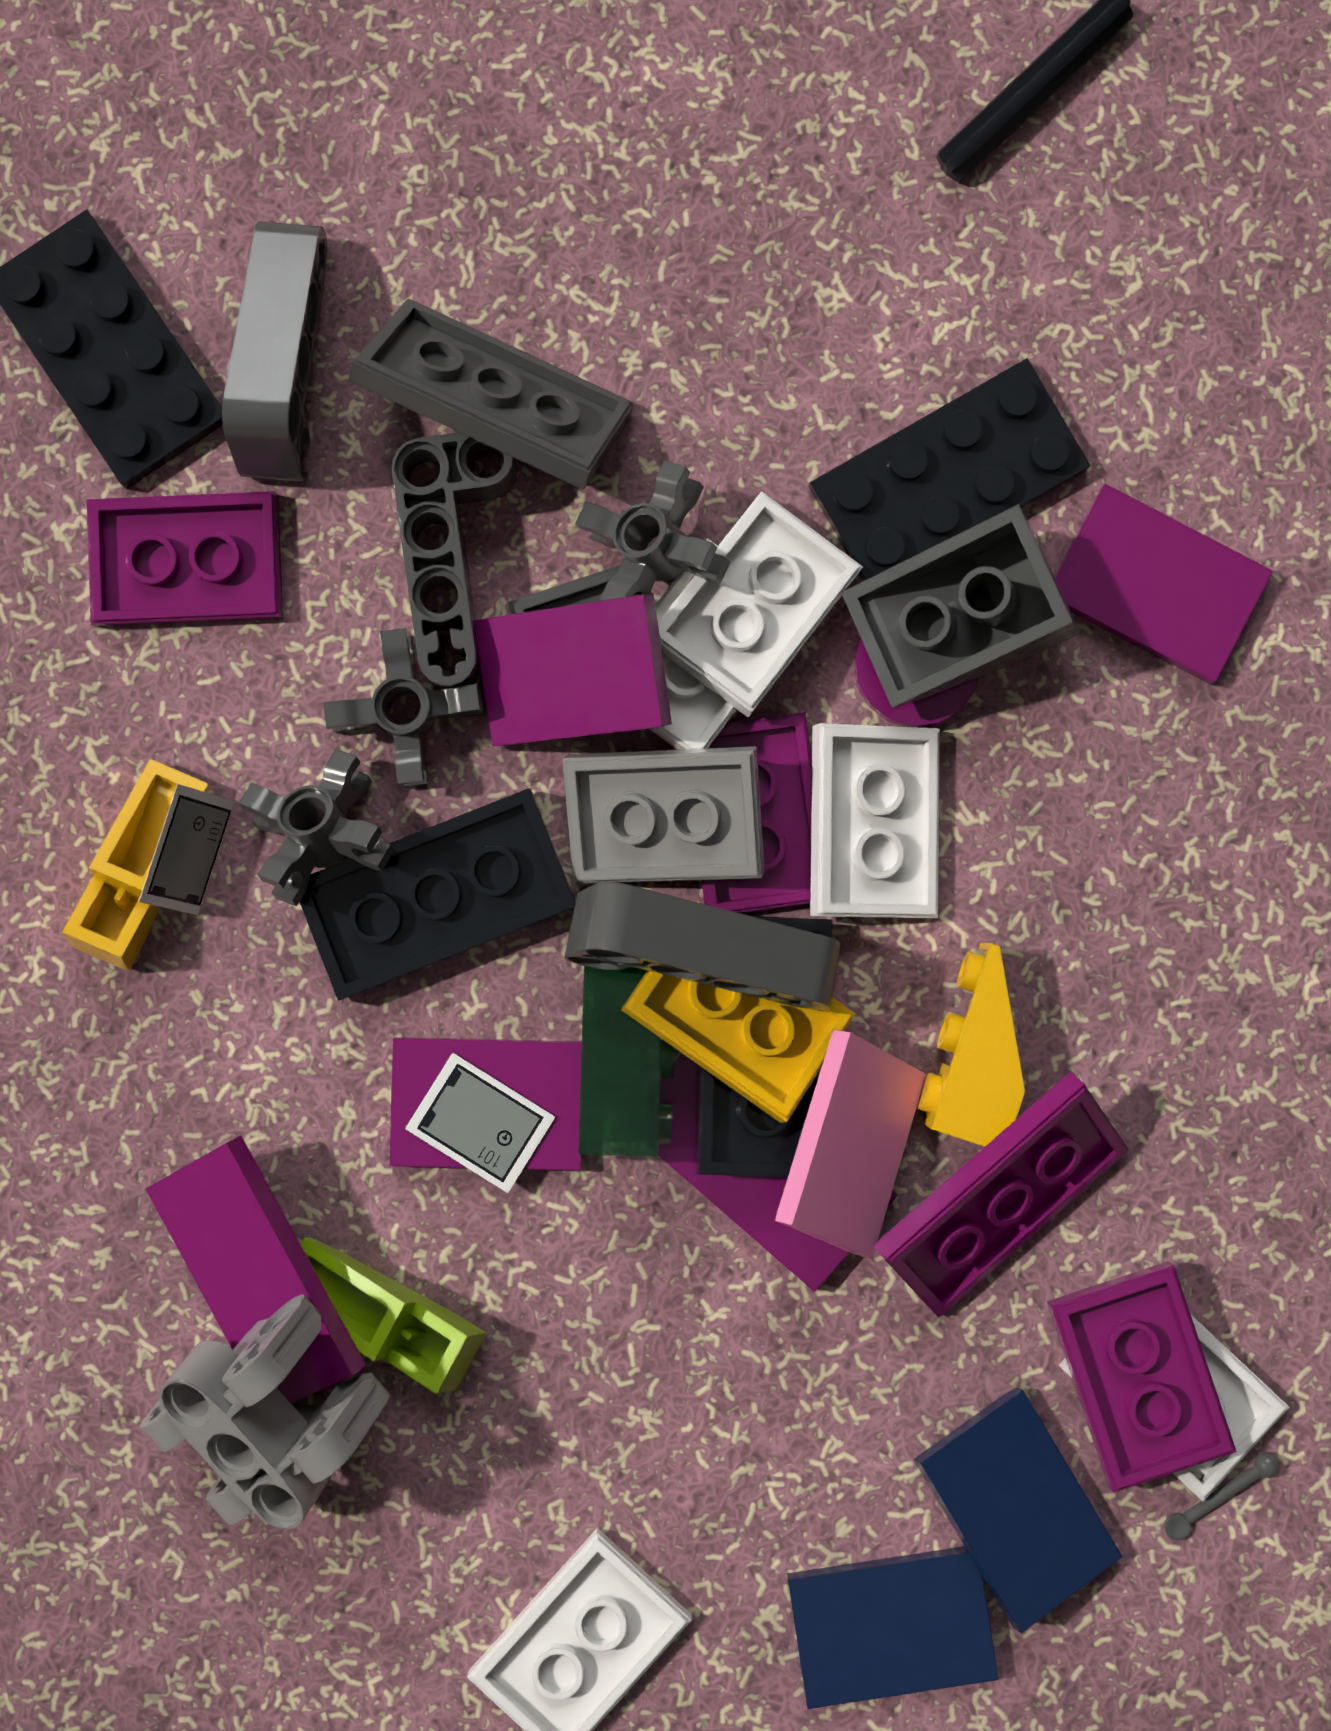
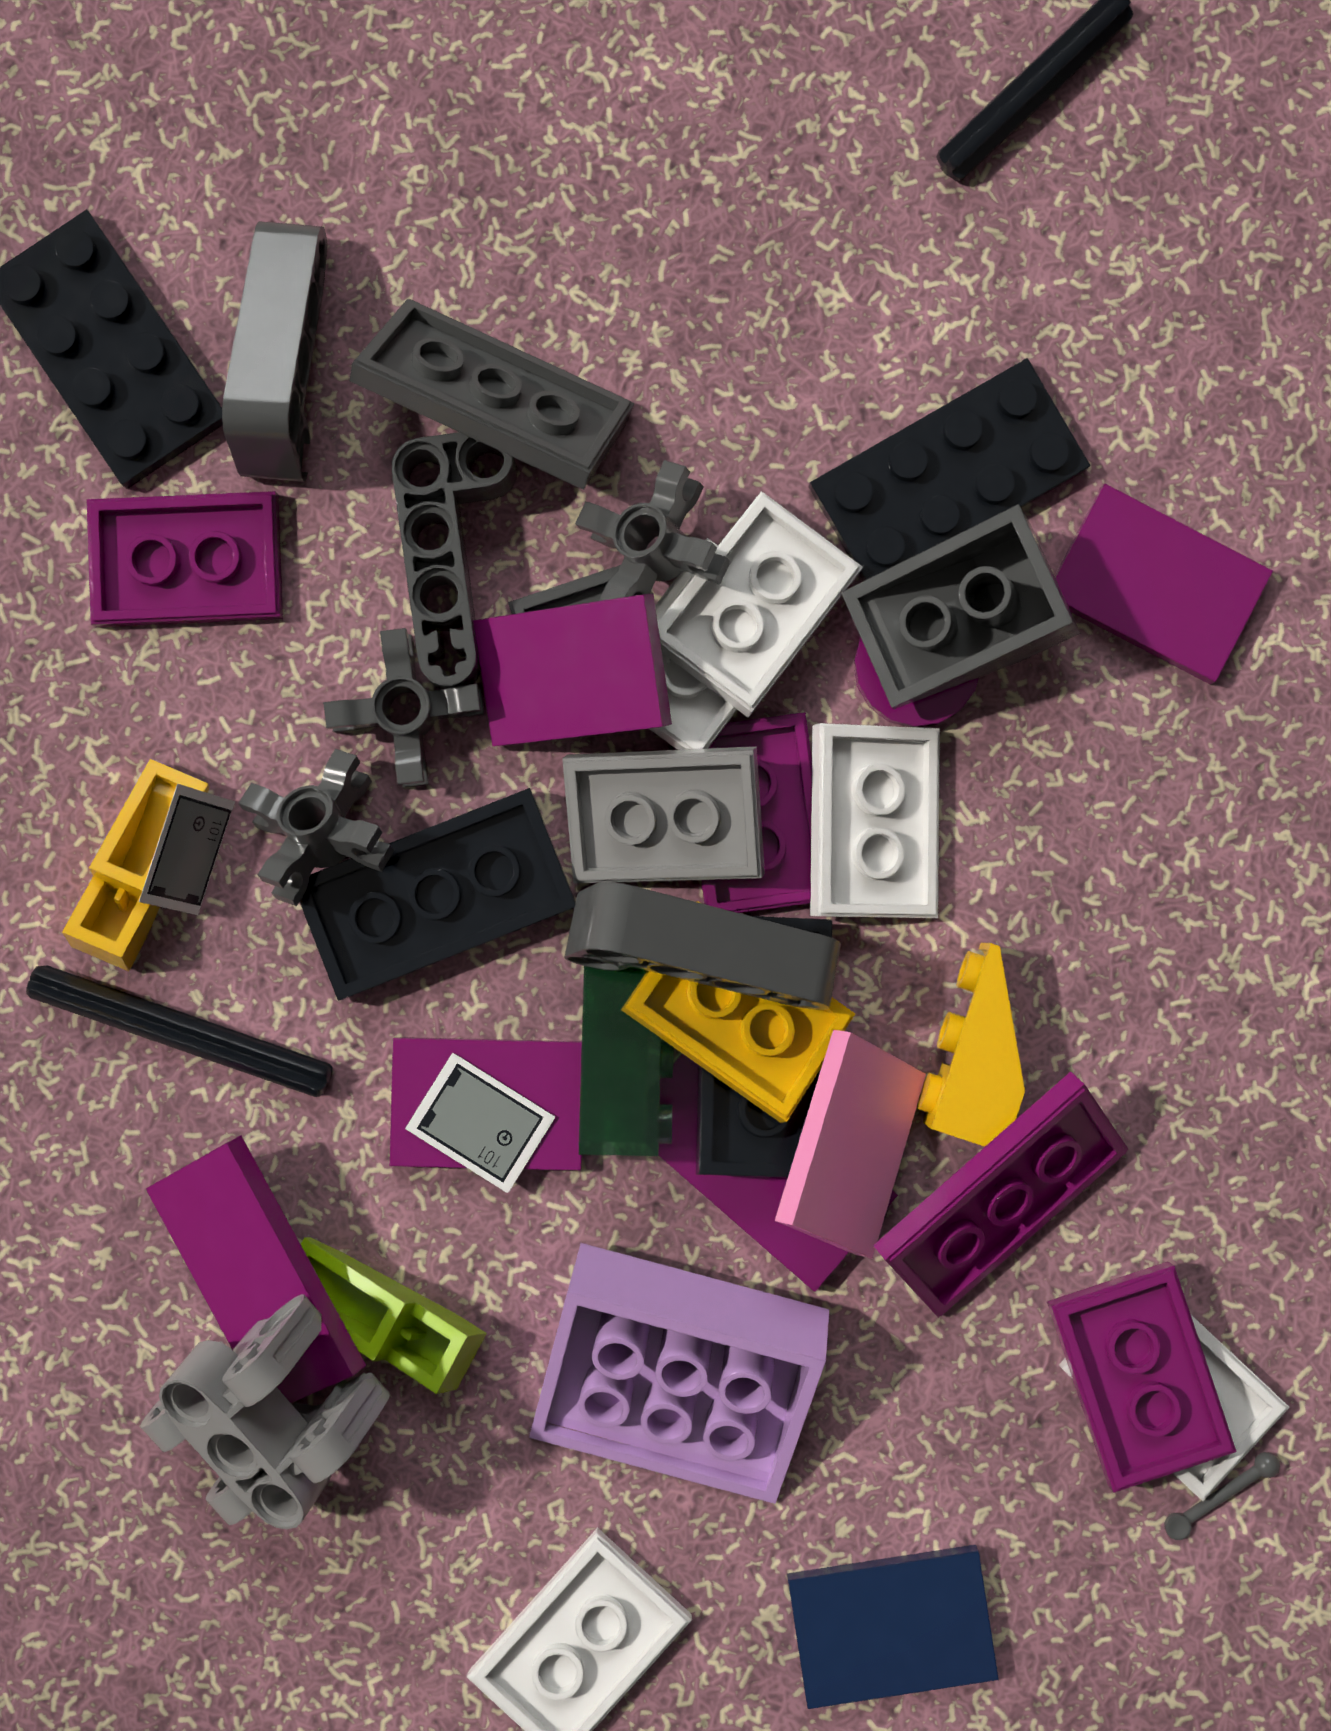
(179, 1030): none -> black axle
(682, 1369): none -> lavender slope
(1018, 1509): dark blue tile -> none

